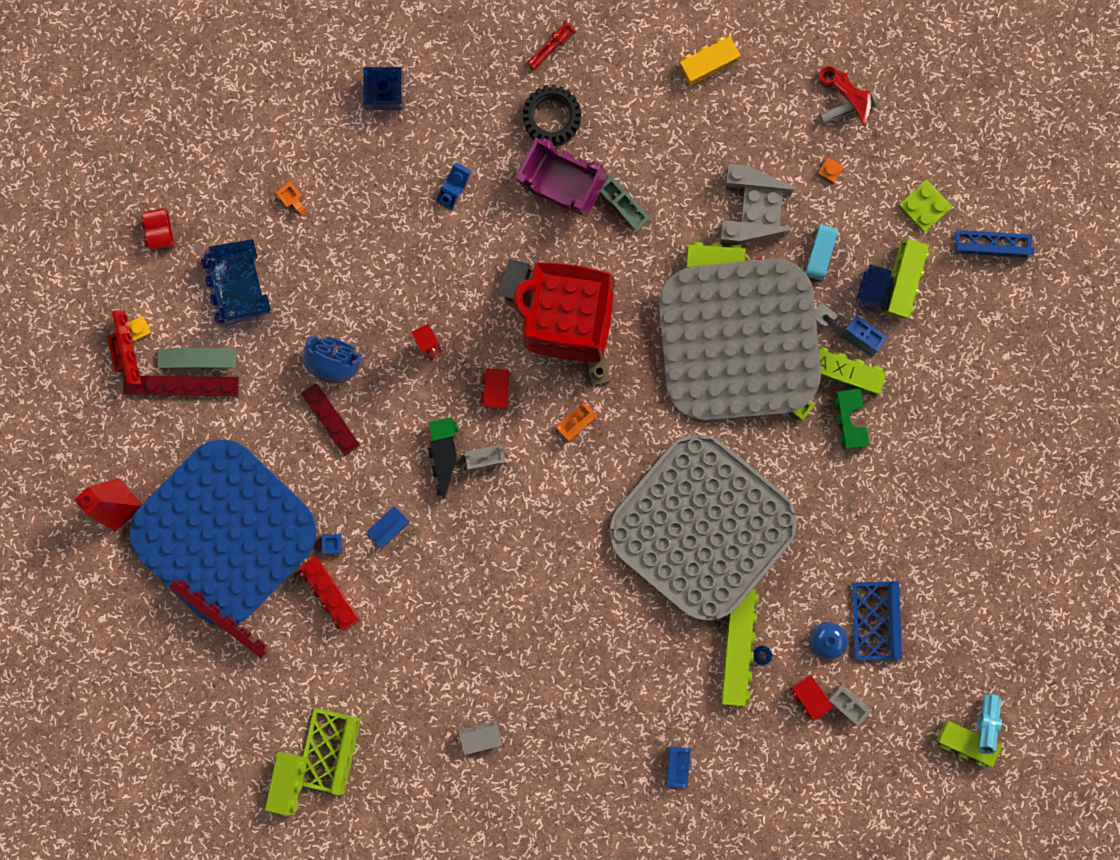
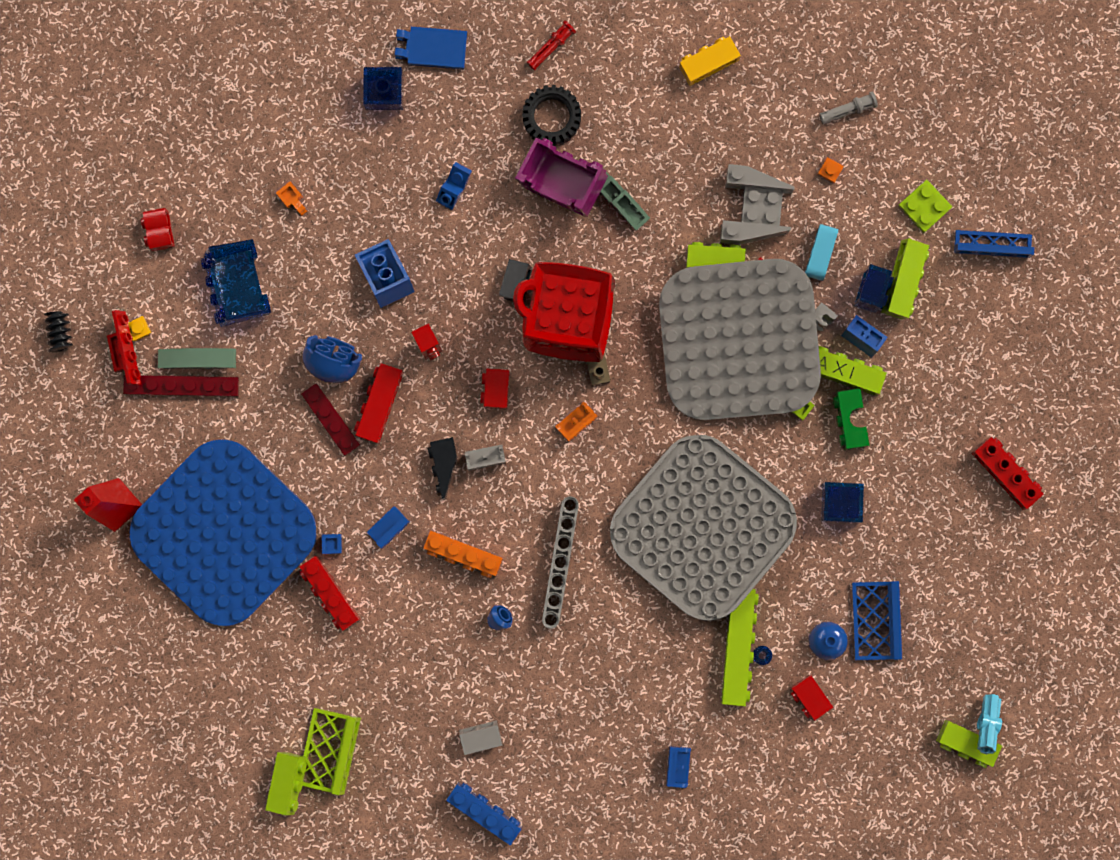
(57, 331): none -> black piece
(225, 622): dark red plate -> none
(379, 403): none -> red brick
(384, 273): none -> blue slope
(433, 47): none -> blue tile
(443, 429): green brick -> none
(463, 553): none -> orange brick
(484, 813): none -> blue brick
(499, 618): none -> blue cone
(559, 552): none -> light grey beam
(842, 502): none -> clear blue brick
(849, 704): light grey hinge -> none
(858, 98): red piece -> none
(1008, 473): none -> red brick

